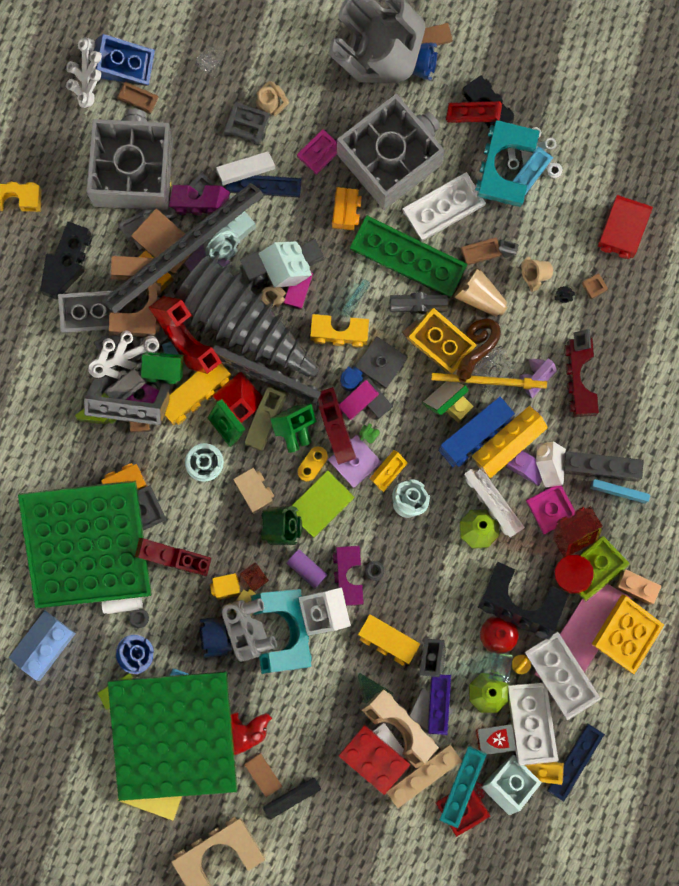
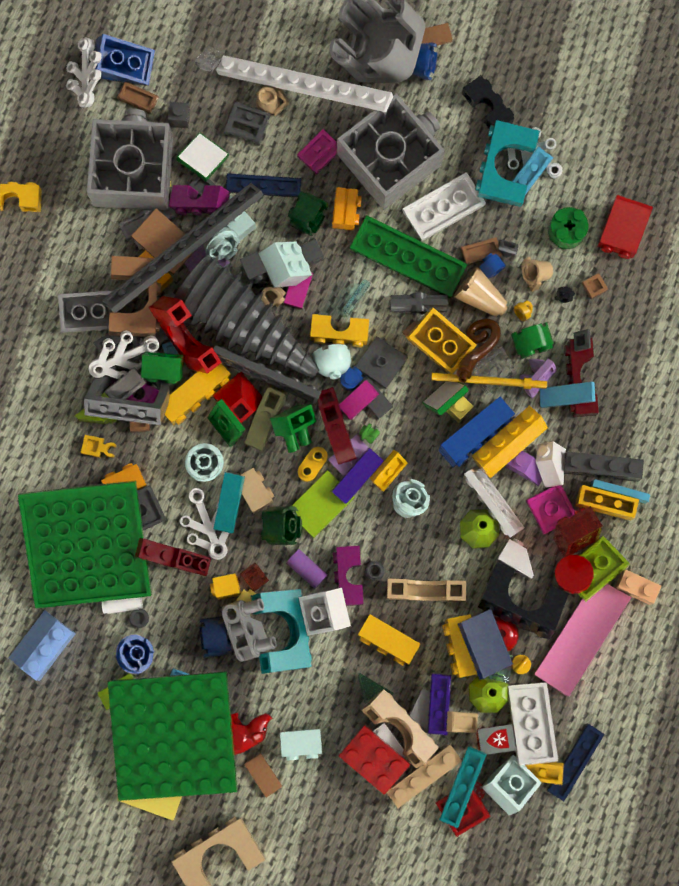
(56, 276): black brick -> none
(94, 446): none -> yellow plate
(179, 115): none -> dark grey brick
(202, 157): none -> white tile
(207, 528): none -> white plant
(229, 502): none -> teal tile
(245, 168): white tile -> none
(292, 798): black slope -> none
(301, 743): none -> light aqua brick
(305, 83): none -> white plate
(308, 213): none -> dark green brick
(332, 361): none -> light aqua cylinder
(357, 476): none -> dark purple tile
(426, 590): none -> tan arch
(433, 657): dark grey slope -> none
(462, 662): none -> yellow brick
(462, 722): none -> tan tile
(474, 112): red tile -> none
(485, 644): none -> dark blue tile
(492, 265): none -> blue plate
(516, 557): none -> white slope
(522, 311): none -> yellow tile
(532, 339): none -> green brick
(562, 676): white plate -> none
(567, 394): none -> medium azure tile
(575, 220): none -> green brick
(607, 502): none -> yellow brick
(627, 634): yellow plate -> none

